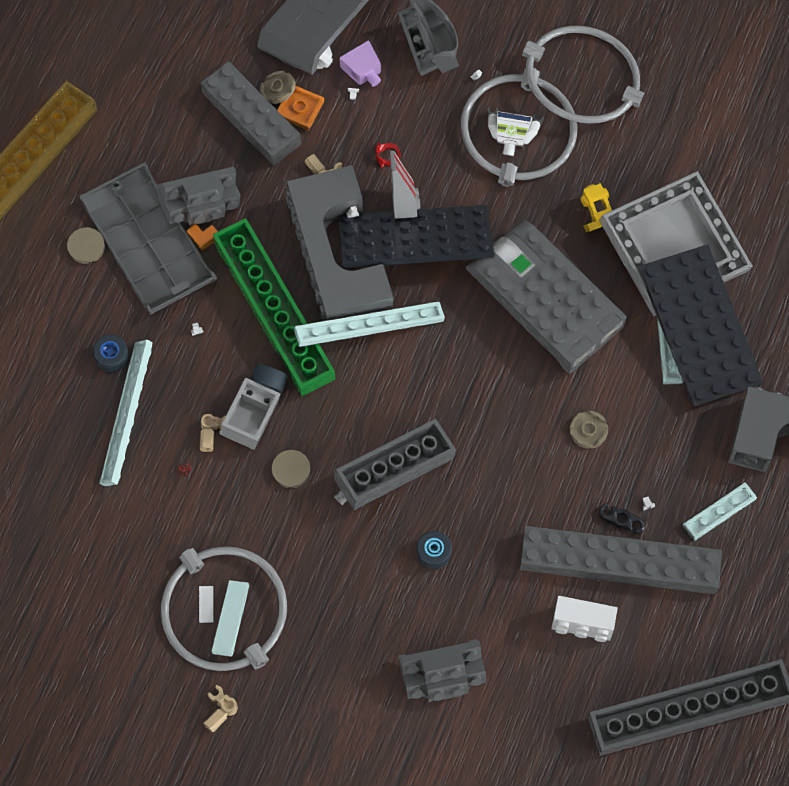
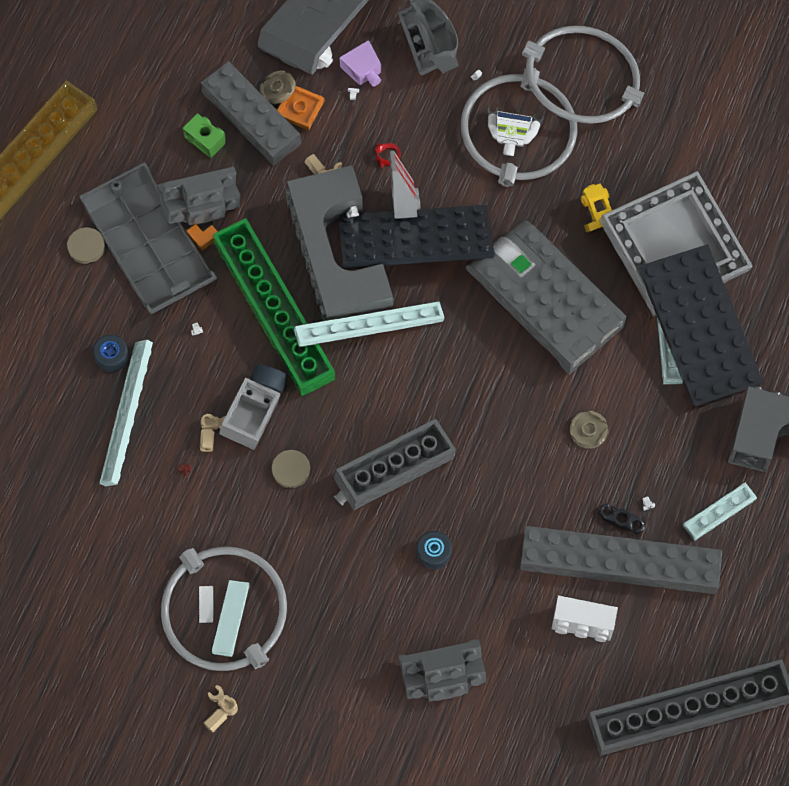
(207, 144): none -> bright green brick

